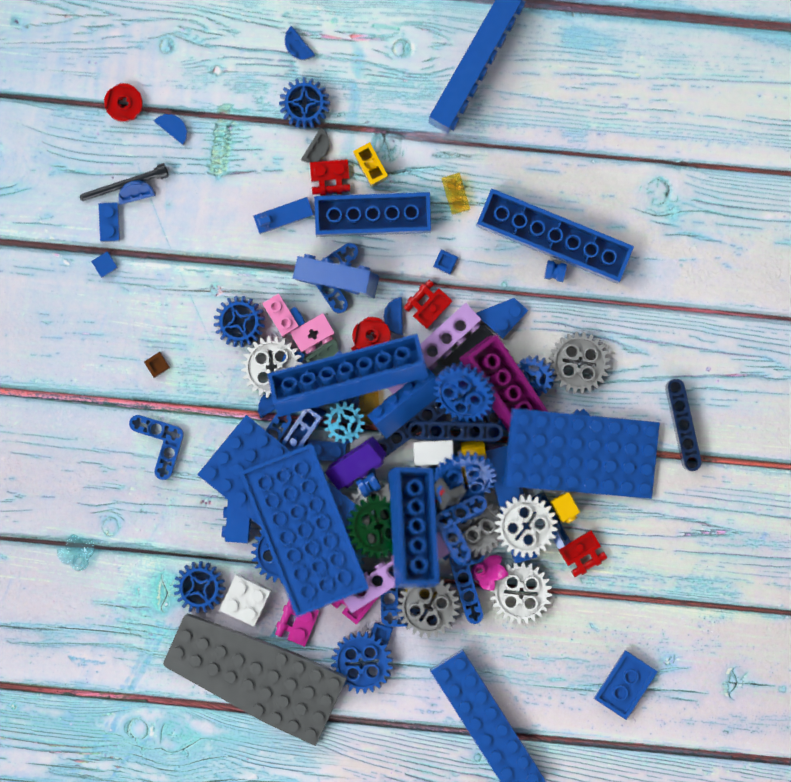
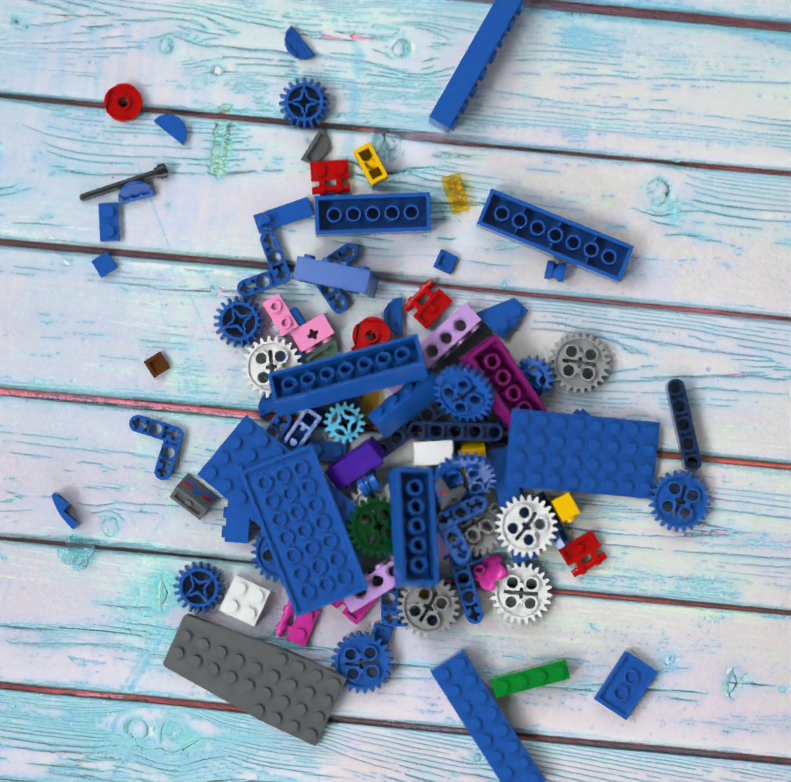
(62, 505): none -> blue slope
(193, 496): none -> dark grey panel
(271, 274): none -> blue beam
(530, 677): none -> green brick
(695, 507): none -> blue gear

